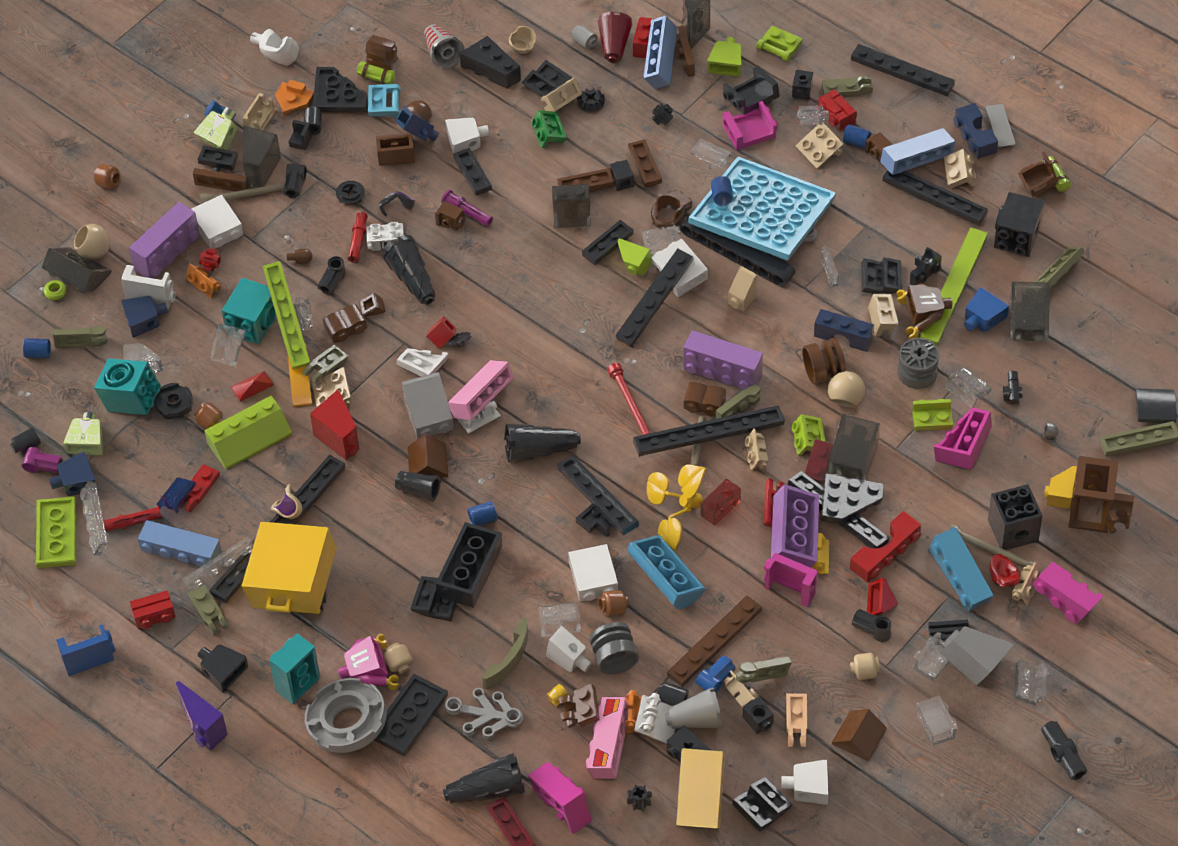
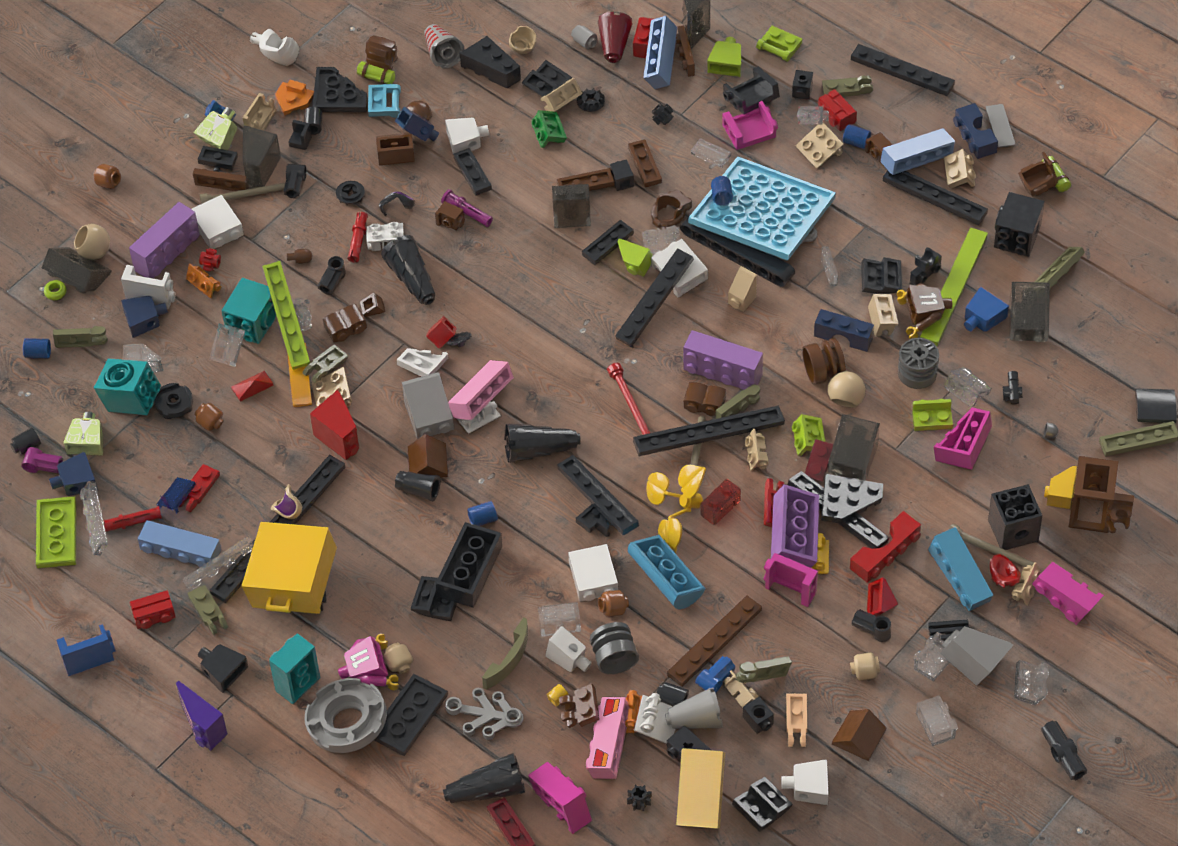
(248, 432): lime slope -> none

